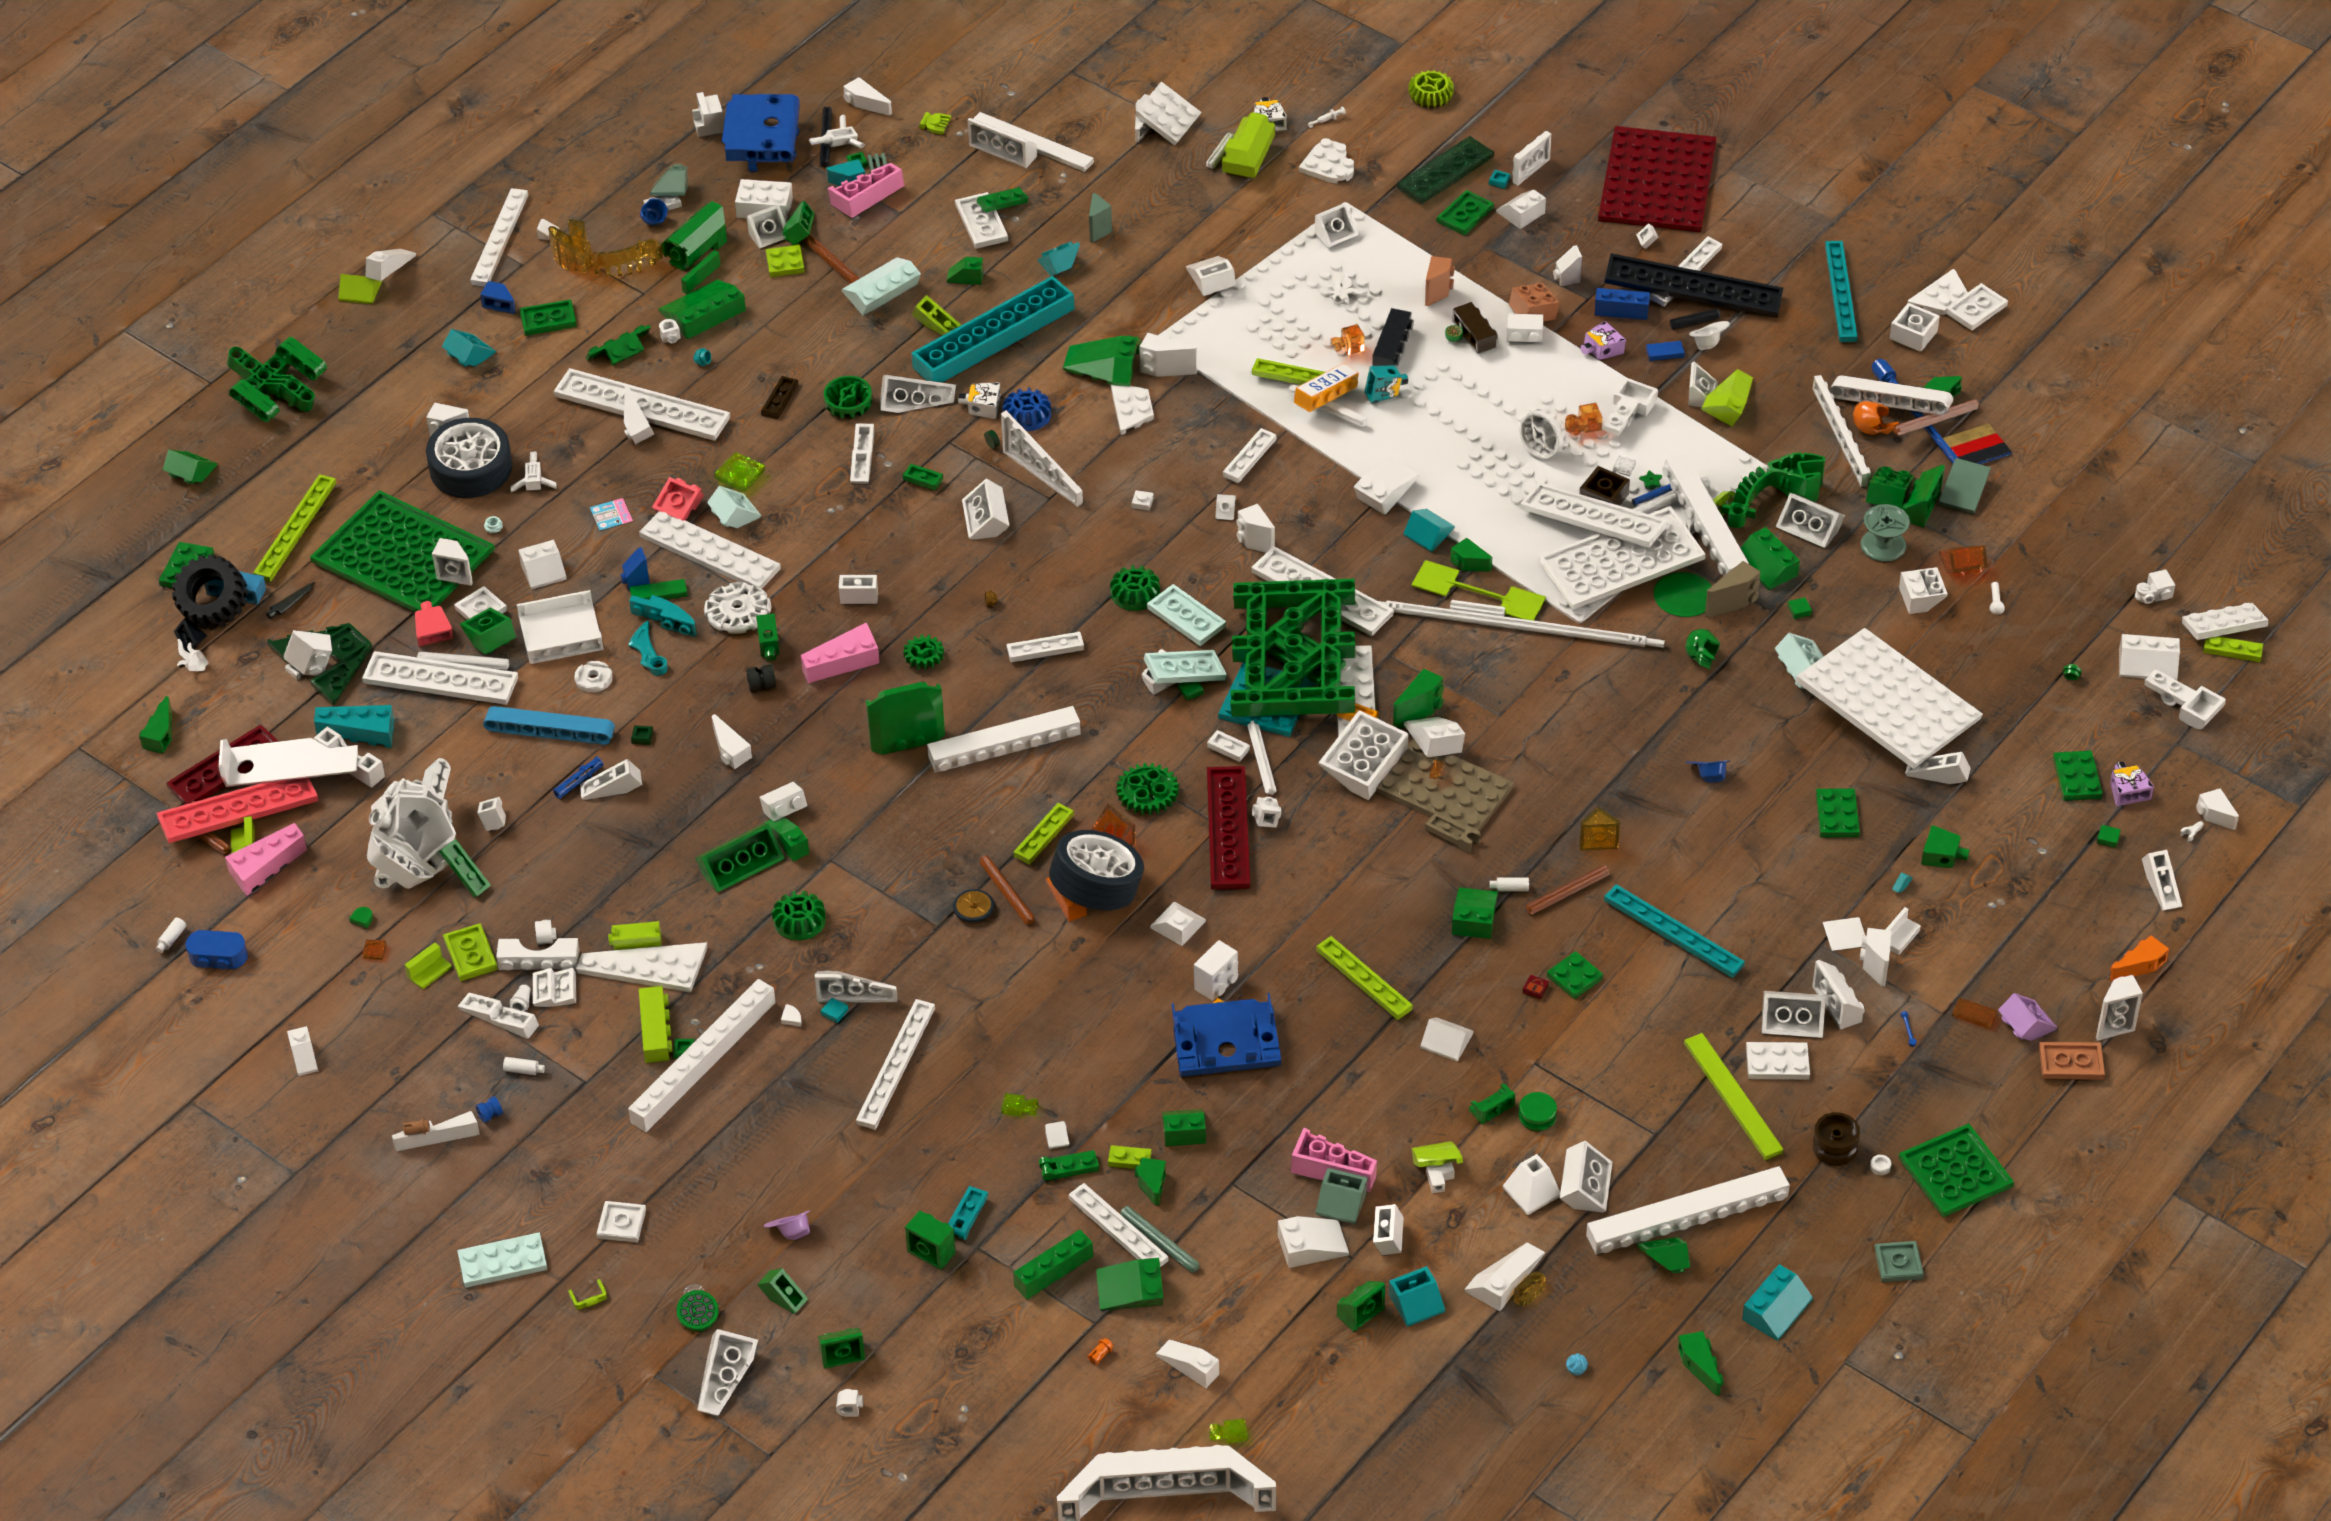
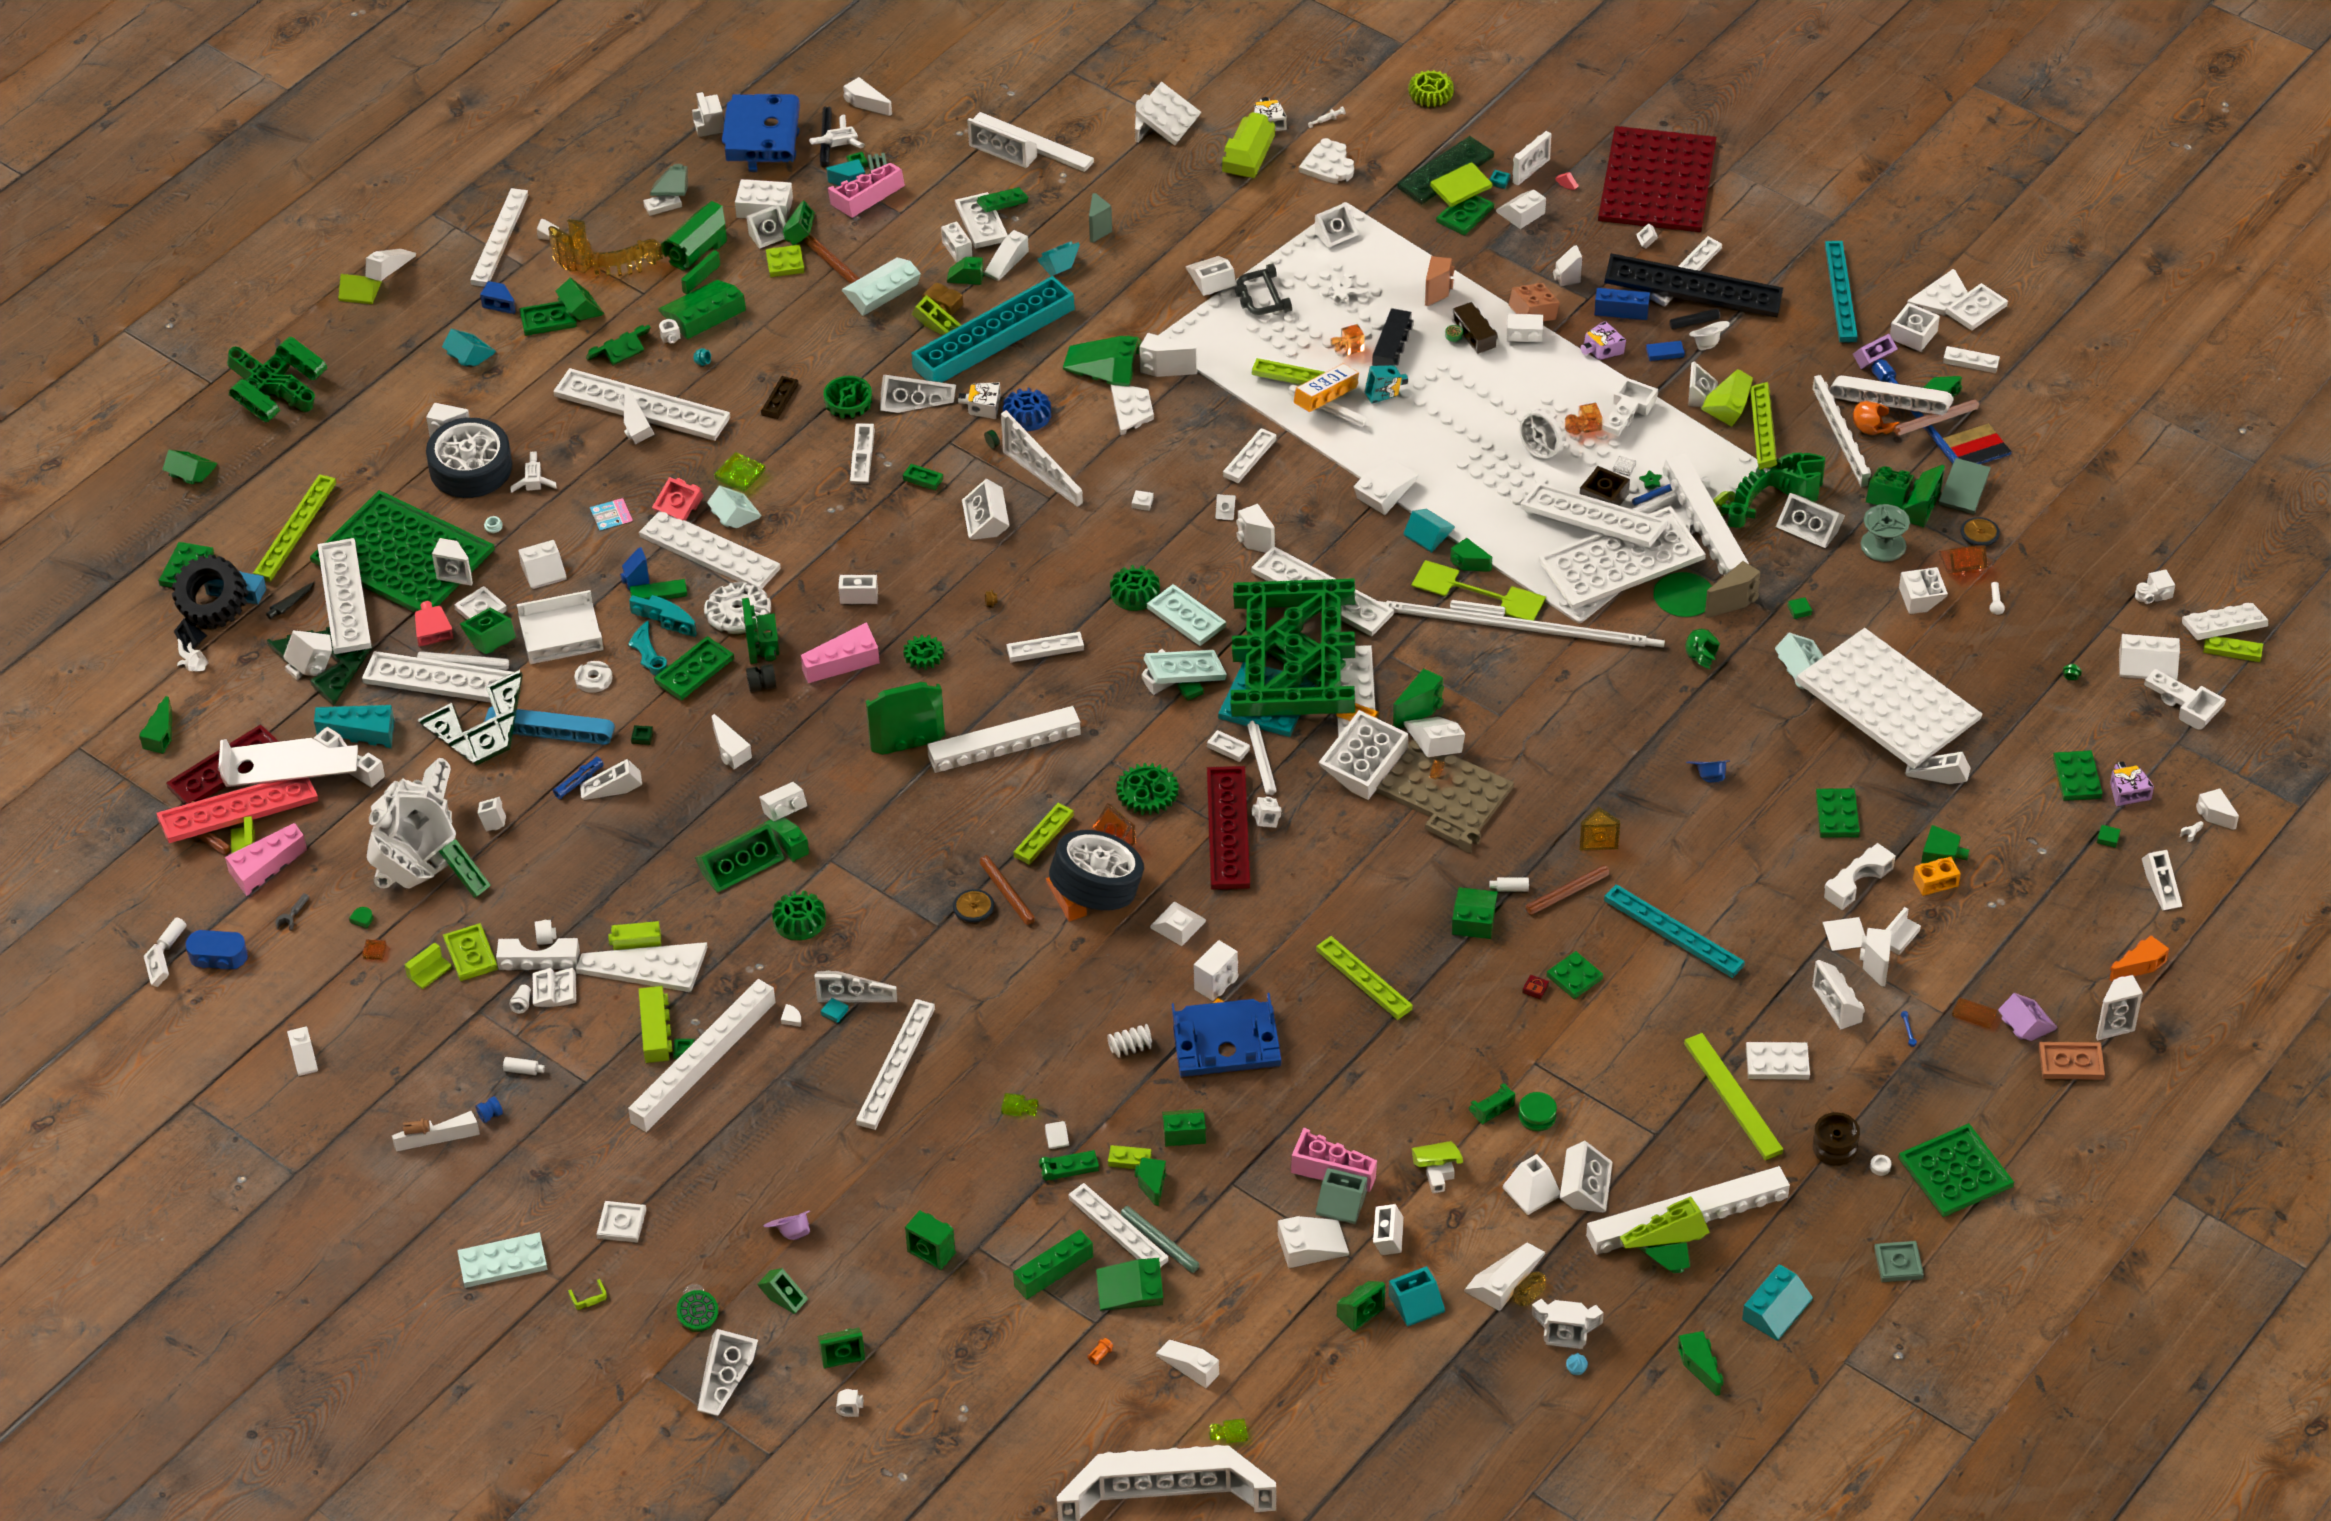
(156, 965): none -> white plate
(285, 918): none -> dark grey piece
(344, 596): none -> white plate
(487, 738): none -> wing
(493, 1012): white slope -> none
(578, 301): none -> green slope
(654, 212): blue hair -> none
(694, 668): none -> green plate
(750, 626): none -> green plate
(933, 122): lime piece -> none
(946, 298): none -> pearl gold brick
(956, 241): none -> white brick
(968, 1211): teal plate -> none
(1008, 255): none -> white slope
(1130, 1040): none -> white piece
(1218, 152): white axle -> none
(1246, 300): none -> pearl dark grey bar
(1445, 1038): white slope -> none
(1461, 184): none -> lime tile
(1566, 1322): none -> white slope
(1567, 181): none -> coral tile
(1679, 1224): none -> lime wedge
(1763, 426): none -> lime plate
(1771, 558): green slope -> none
(1793, 1014): white slope -> none
(1873, 863): none -> white arch
(1875, 350): none -> lavender brick
(1902, 882): teal tile -> none
(1936, 876): none -> light orange brick
(1971, 359): none -> white plate
(1980, 531): none -> pearl gold wheel

